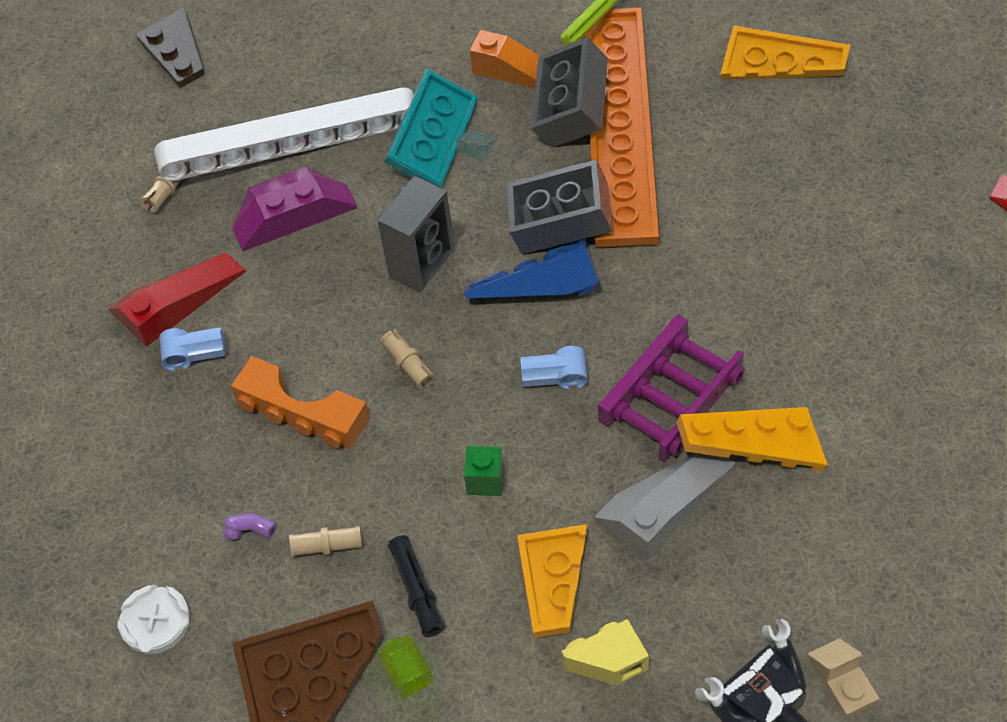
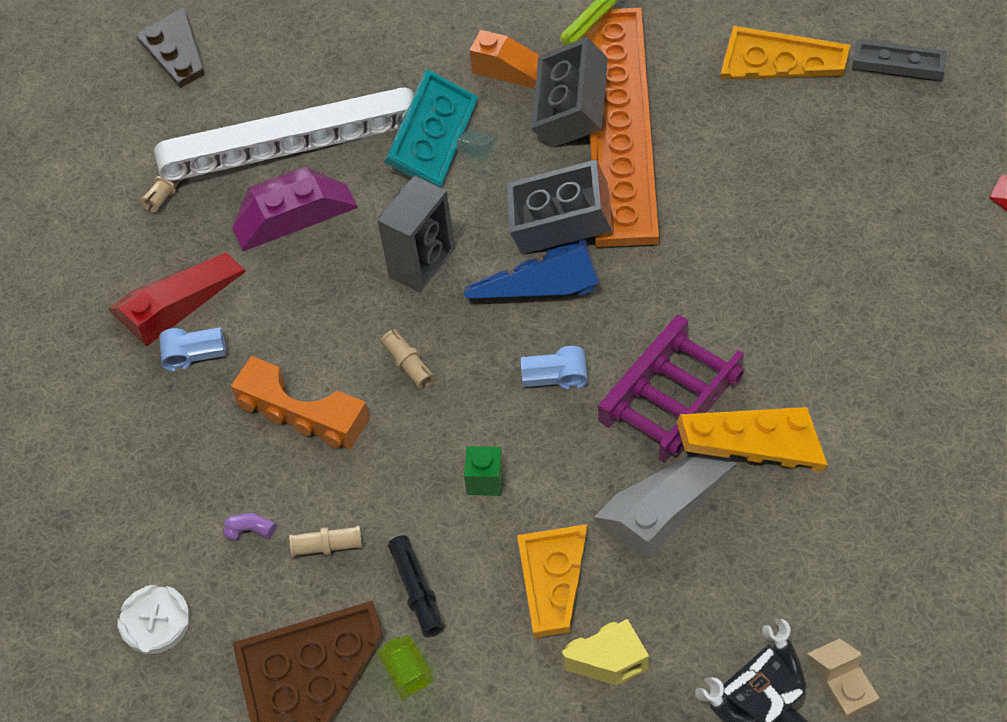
(899, 59): none -> dark grey plate

